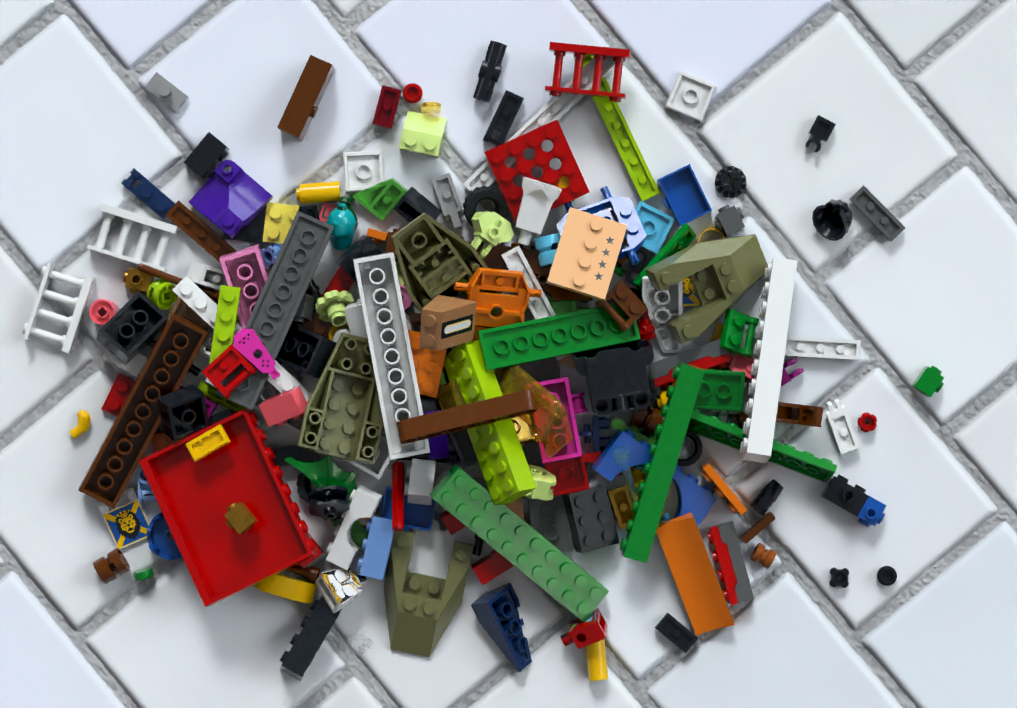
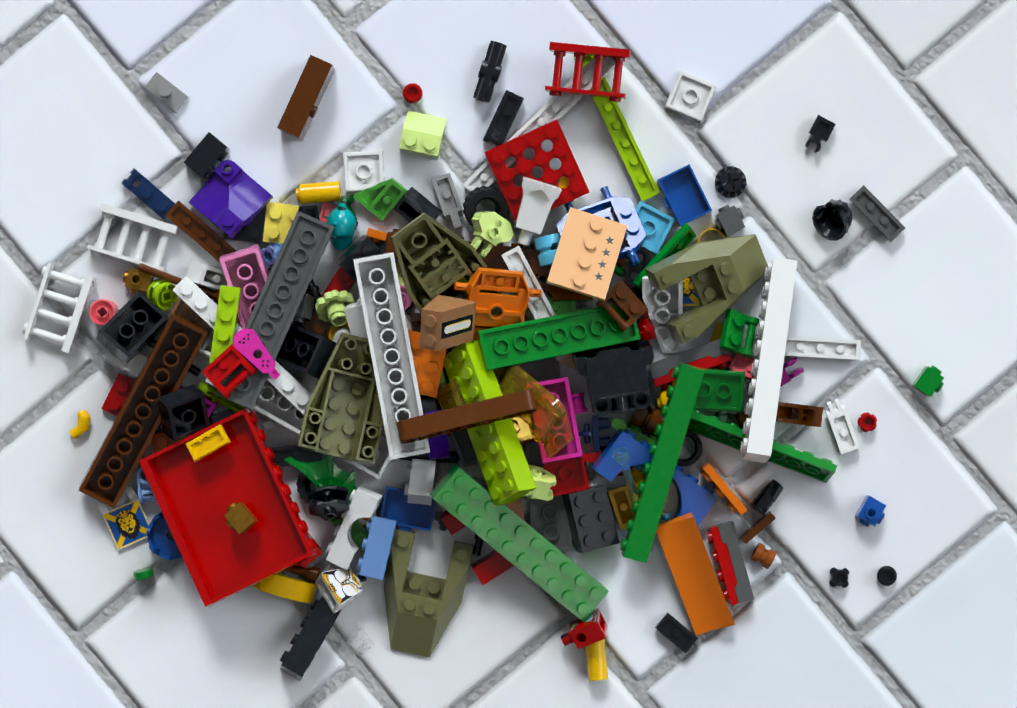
(105, 569): reddish brown wheel -> none
(283, 407): coral brick -> none
(387, 107): dark red plate -> none
(398, 496): red axle -> none
(431, 107): clear yellow tile -> none
(500, 618): dark blue wedge -> none
(845, 495): black brick -> none

